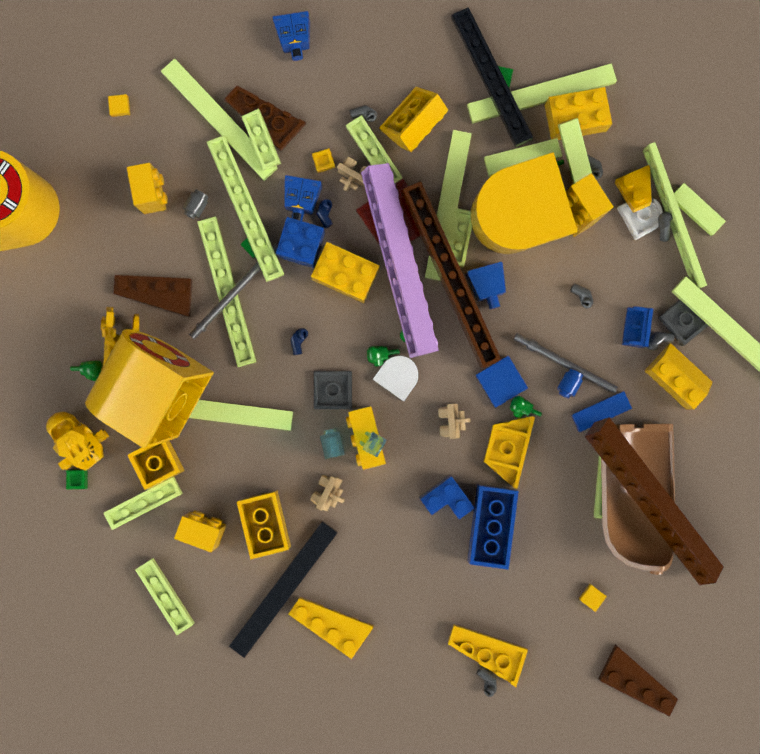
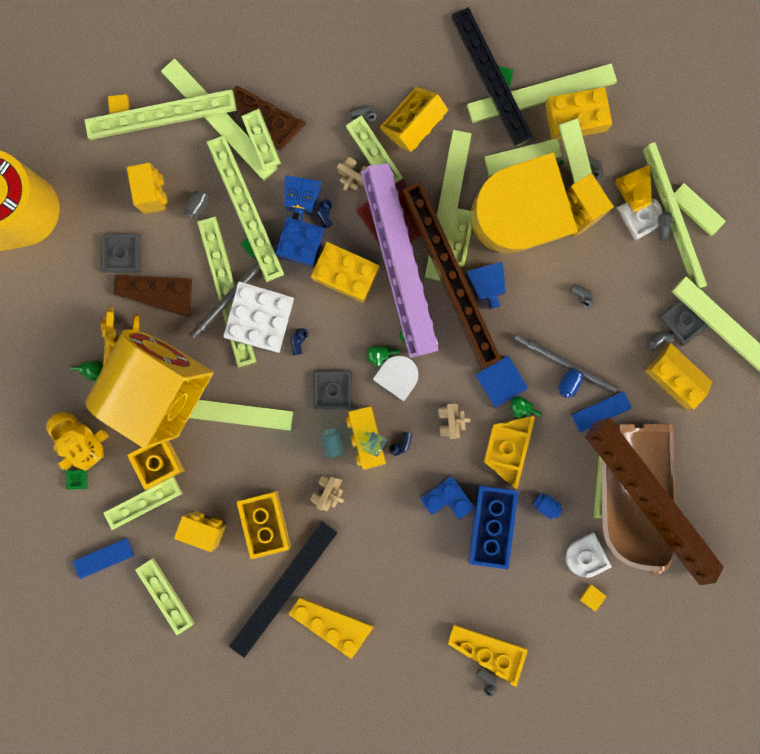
(103, 558): none -> blue tile
(120, 253): none -> dark grey tile
(160, 114): none -> yellowish green plate
(258, 317): none -> white plate
(293, 33): blue torso -> none
(323, 160): yellow tile -> none
(402, 446): none -> dark blue arm
(547, 506): none -> blue brick
(586, 556): none -> white tile
(631, 679): reddish brown wing -> none
(637, 327): blue hinge -> none

